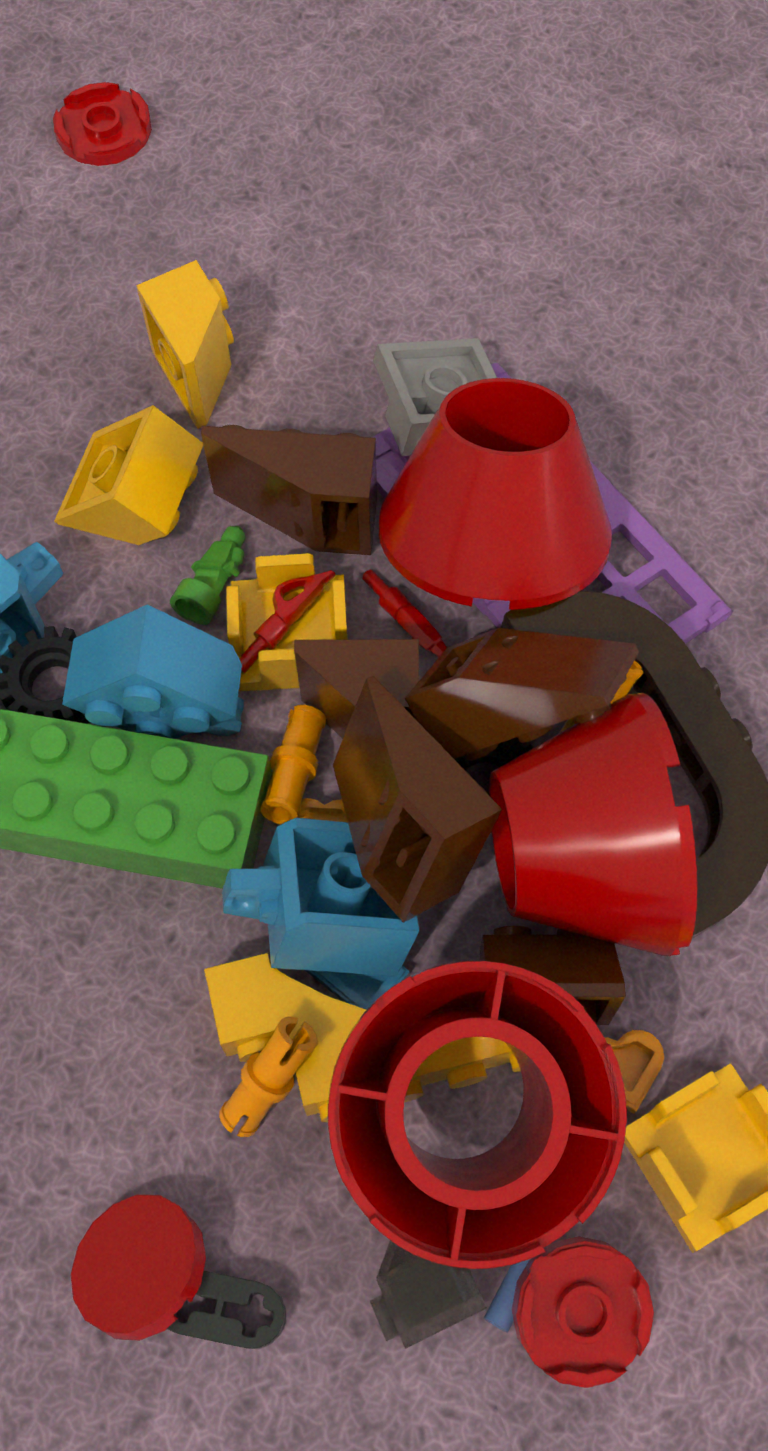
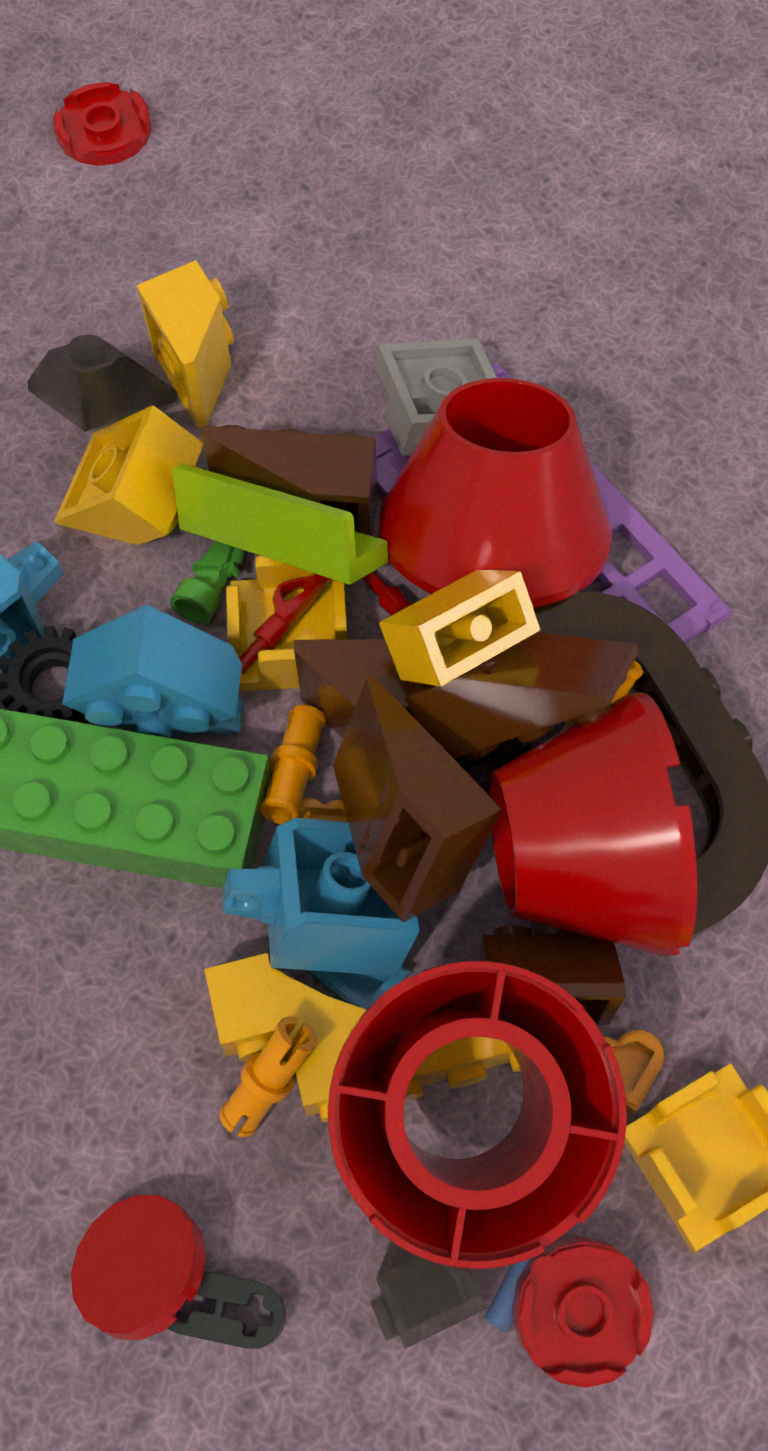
(96, 383): none -> clear smoke slope
(275, 525): none -> lime panel
(460, 626): none -> yellow brick

